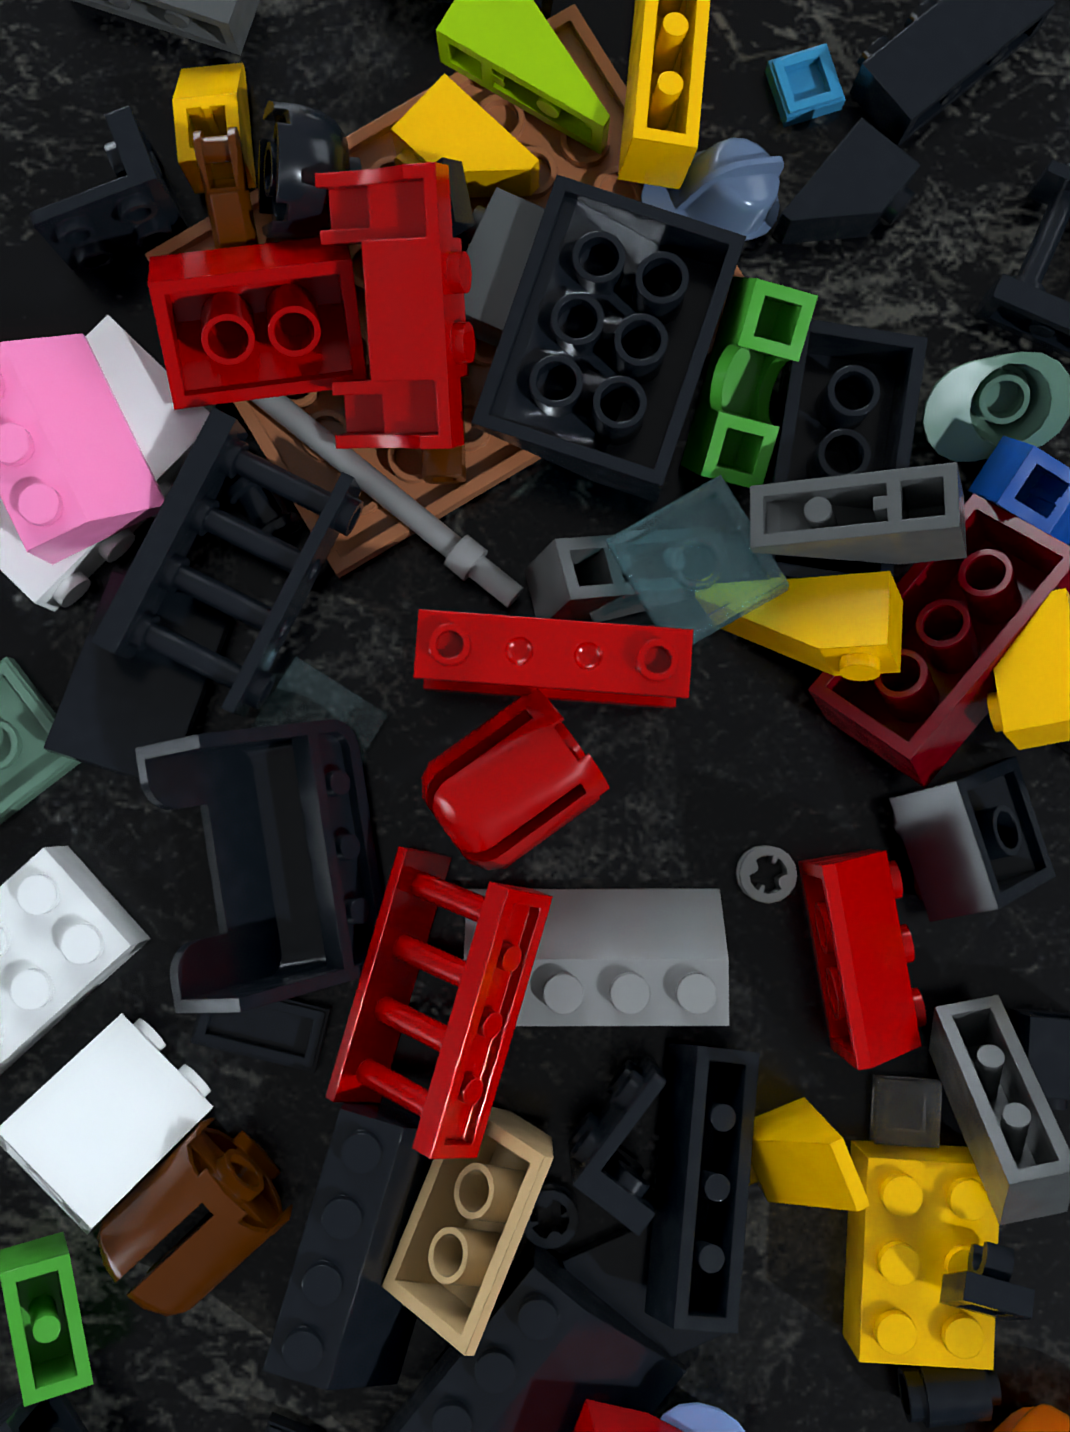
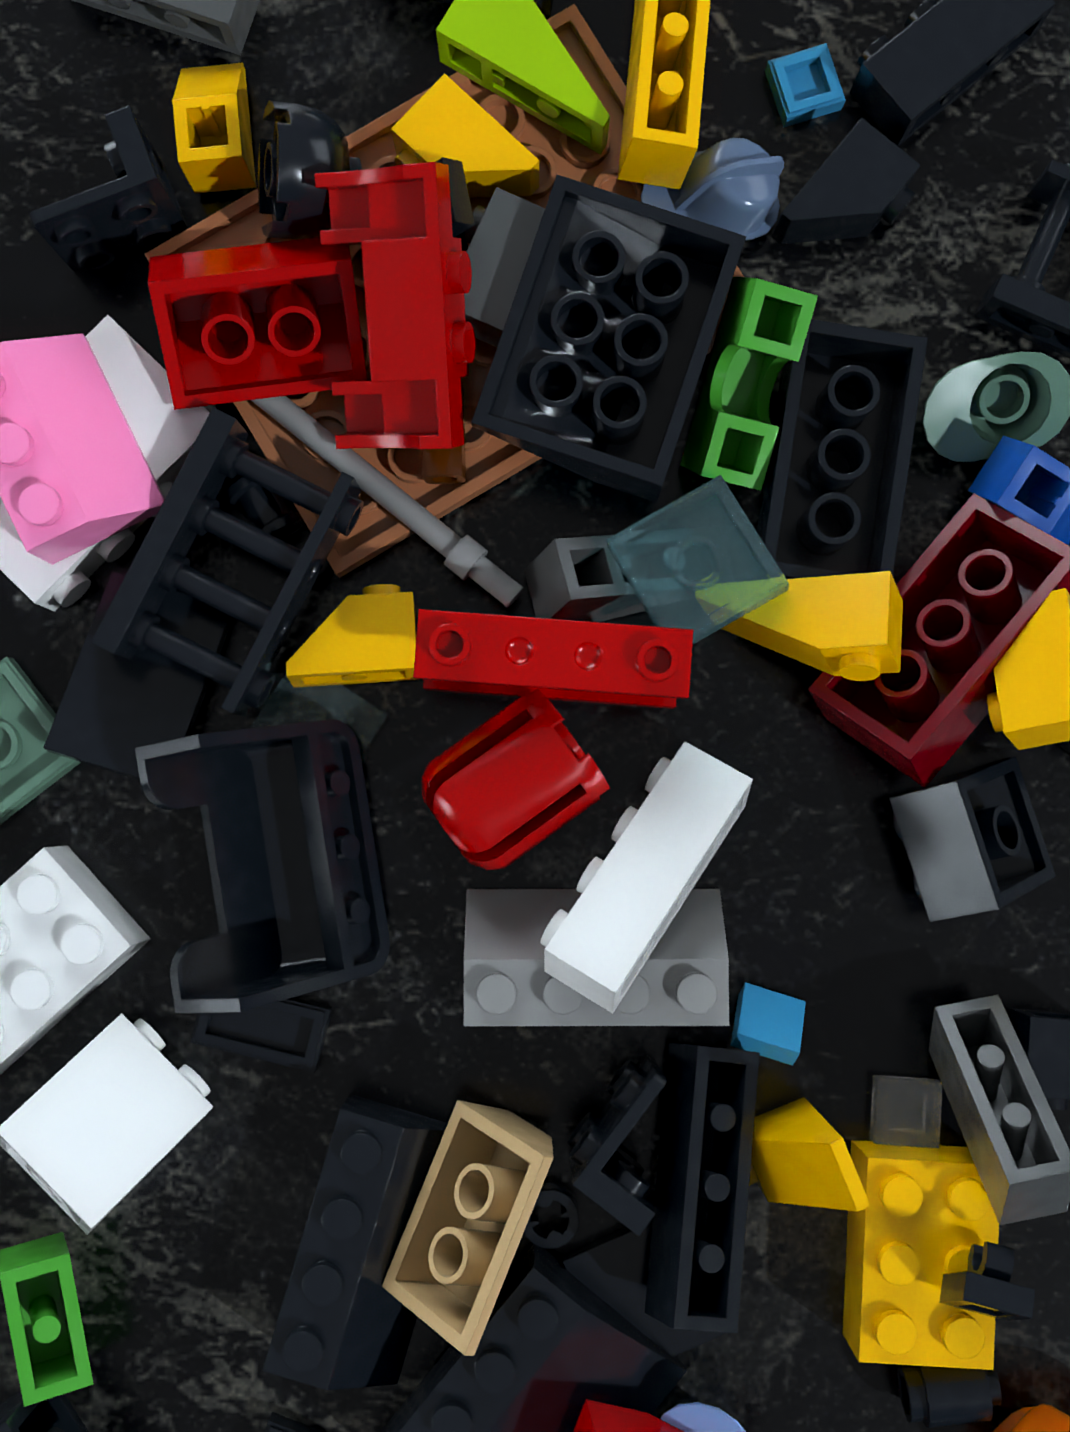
(226, 198): reddish brown bar -> none
(244, 1210): reddish brown cylinder -> none
(360, 641): none -> yellow slope
(482, 1015): red fence -> none
(645, 876): none -> white brick
(768, 1023): none -> dark azure tile
(784, 881): light grey bush -> none
(862, 956): red slope -> none
(863, 516): dark grey slope -> none

